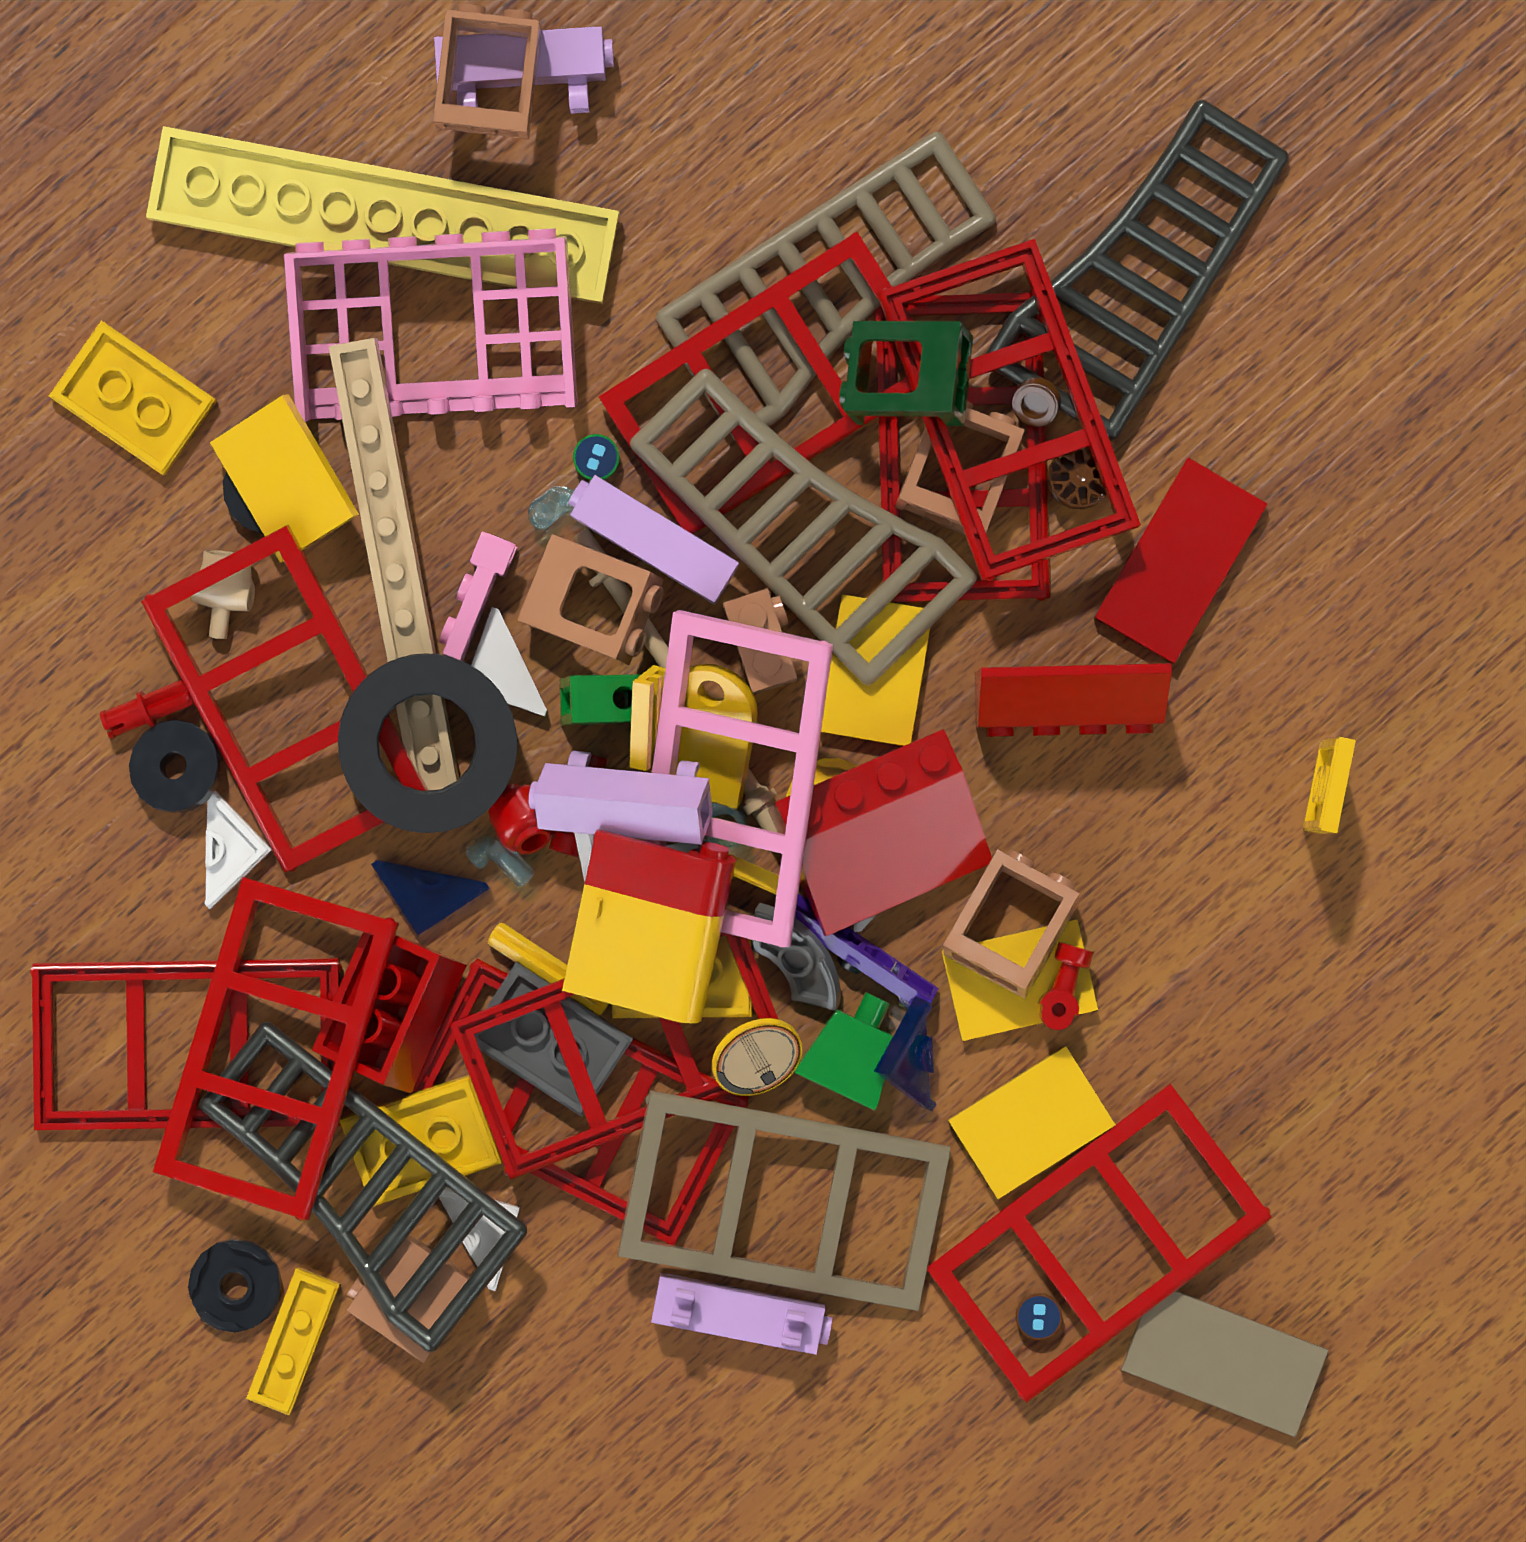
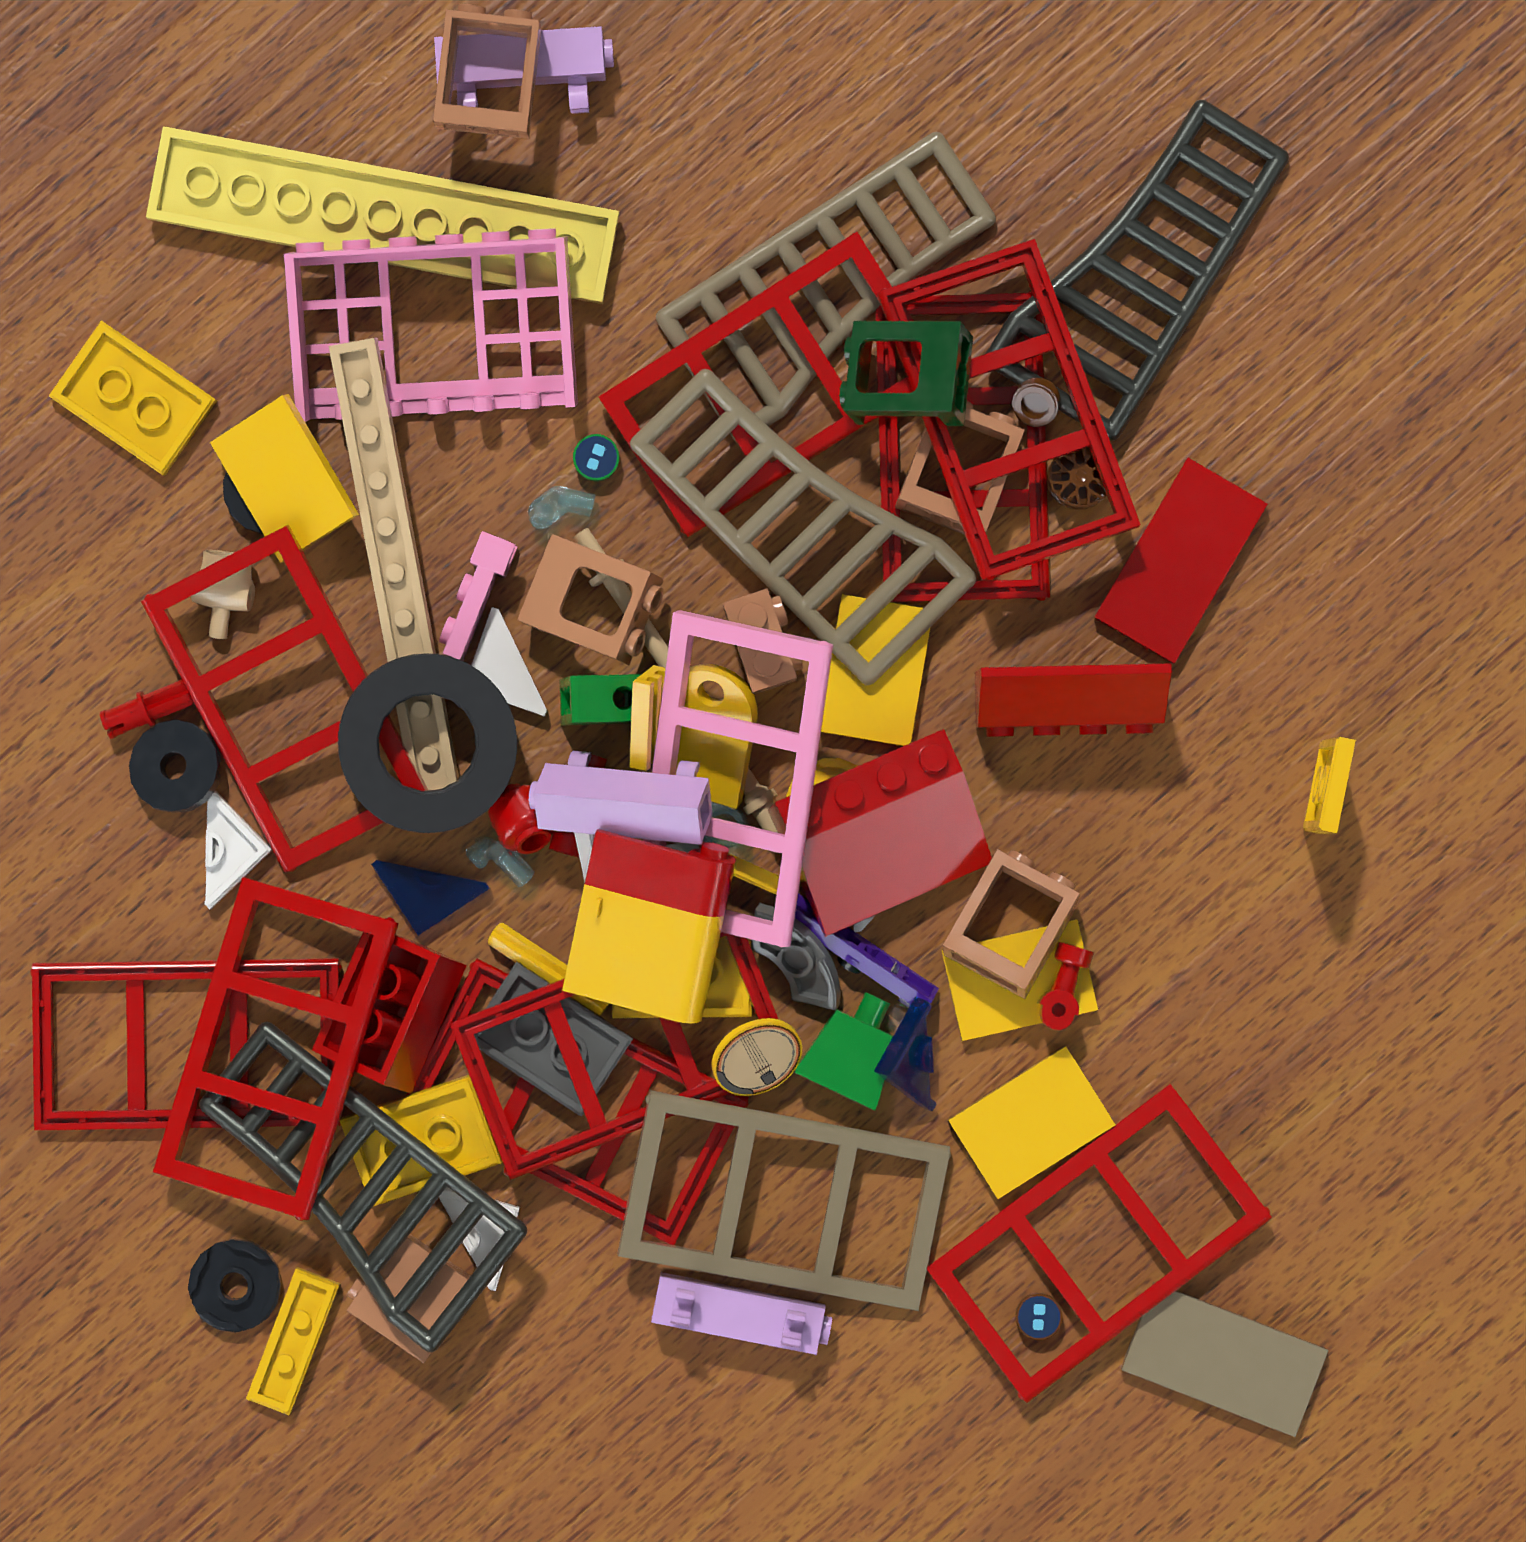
(652, 538): lavender brick -> none

